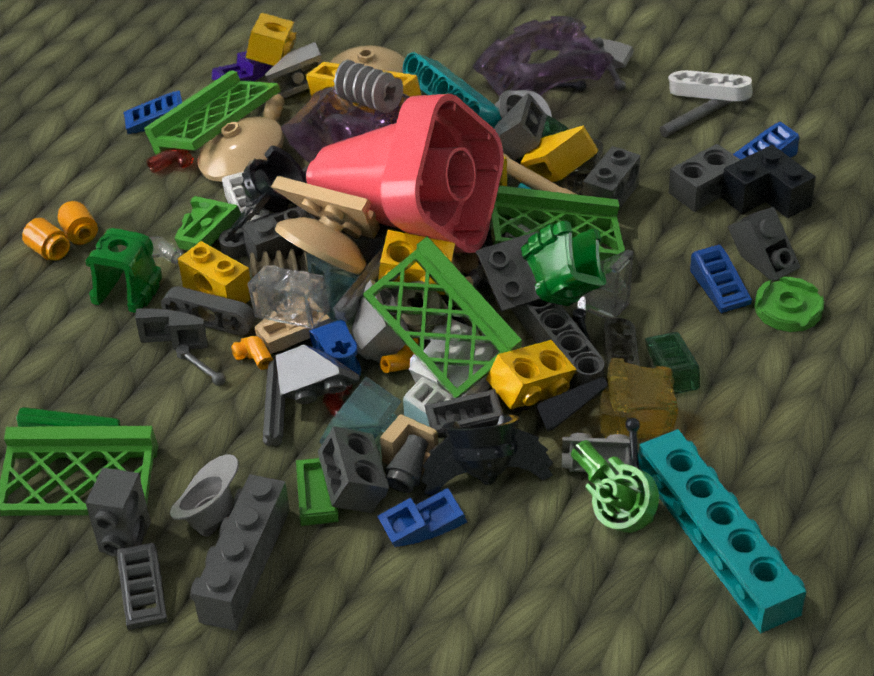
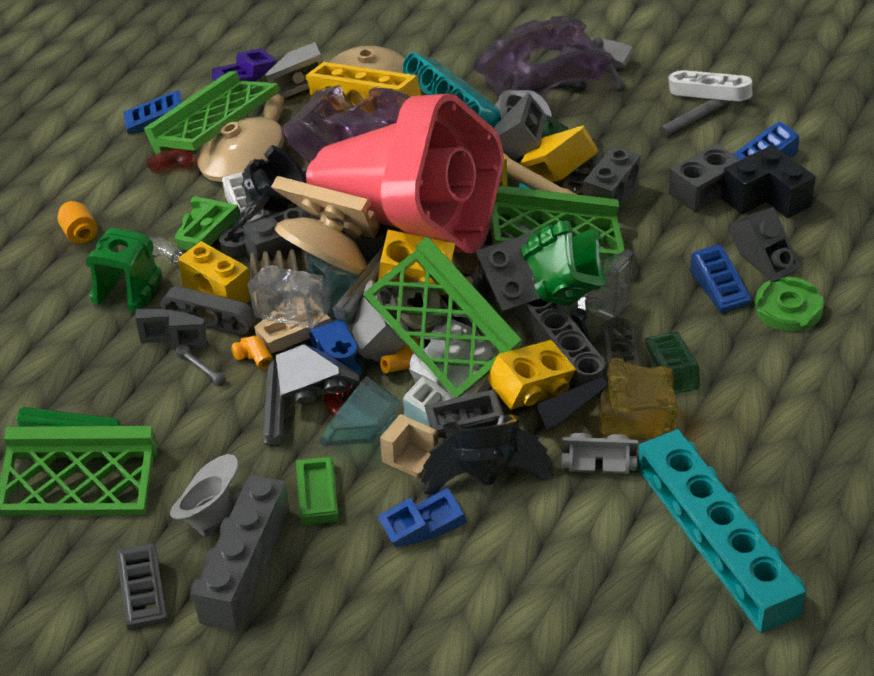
(46, 239): light orange brick -> none
(118, 510): dark grey brick -> none
(270, 39): yellow brick -> none
(353, 470): dark grey brick -> none
(368, 86): light grey piece -> none
(406, 467): dark grey cone -> none
(618, 488): bright green pin -> none
(633, 426): black hinge -> none

